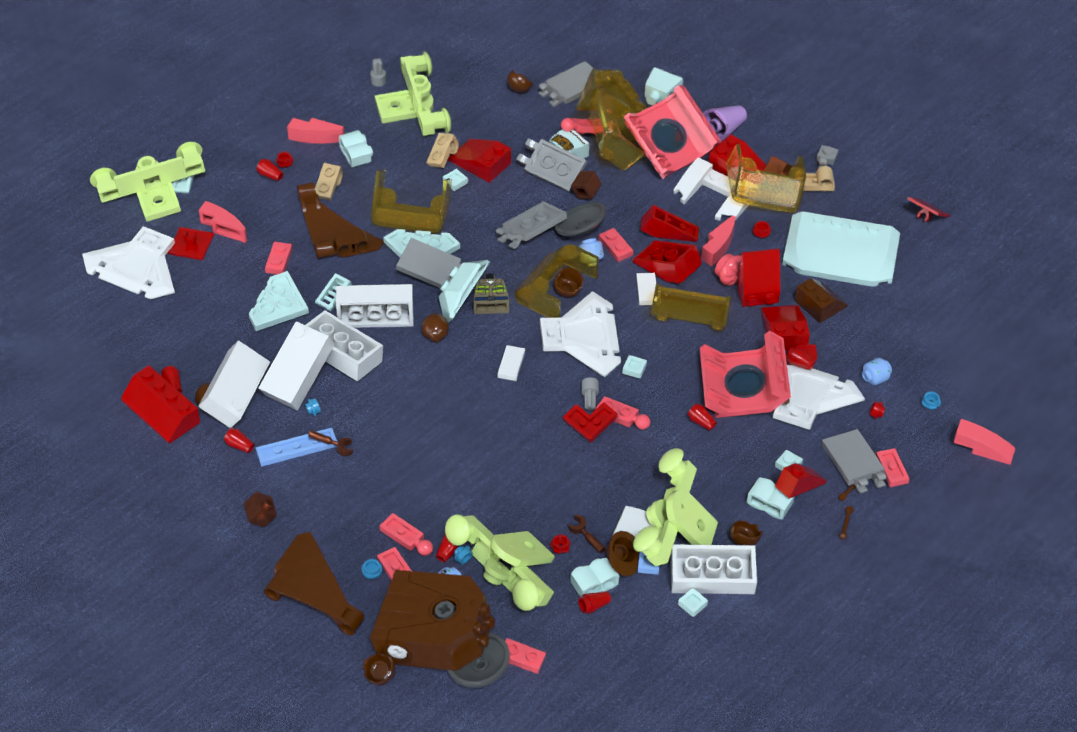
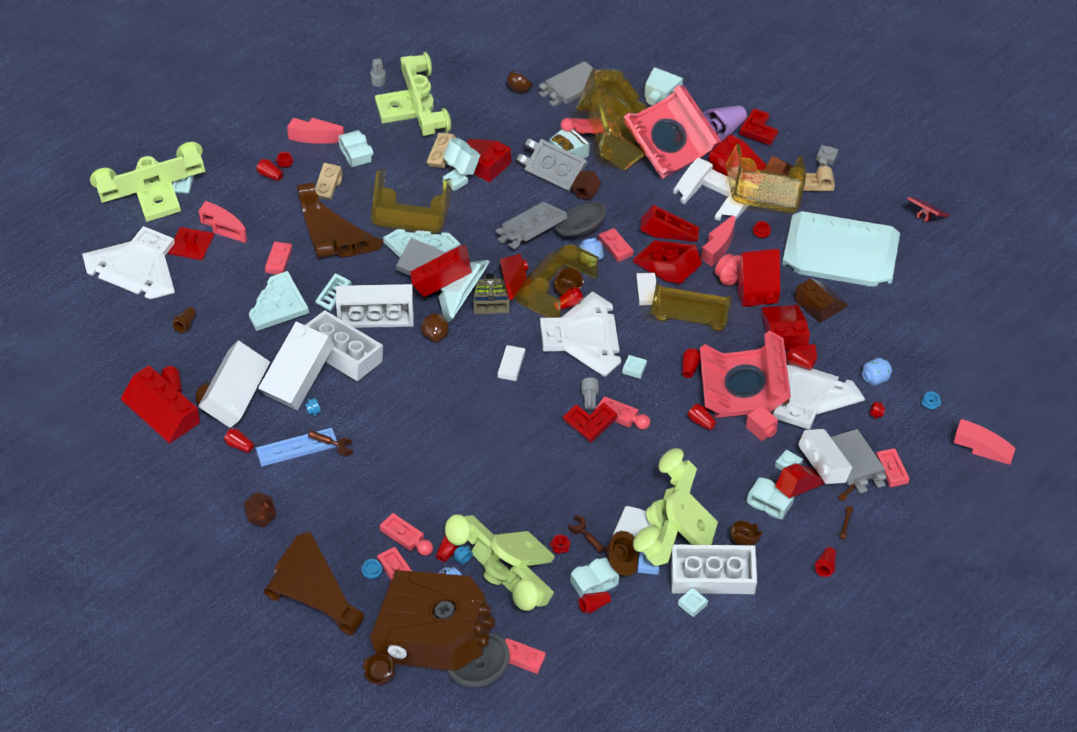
(184, 320): none -> reddish brown cone
(441, 271): none -> red slope
(461, 156): none -> light aqua brick
(514, 273): none -> red slope
(570, 298): none -> red cone
(691, 360): none -> red cone
(755, 127): none -> red plate
(762, 423): none -> coral brick
(825, 456): none -> white brick
(826, 563): none -> red cone

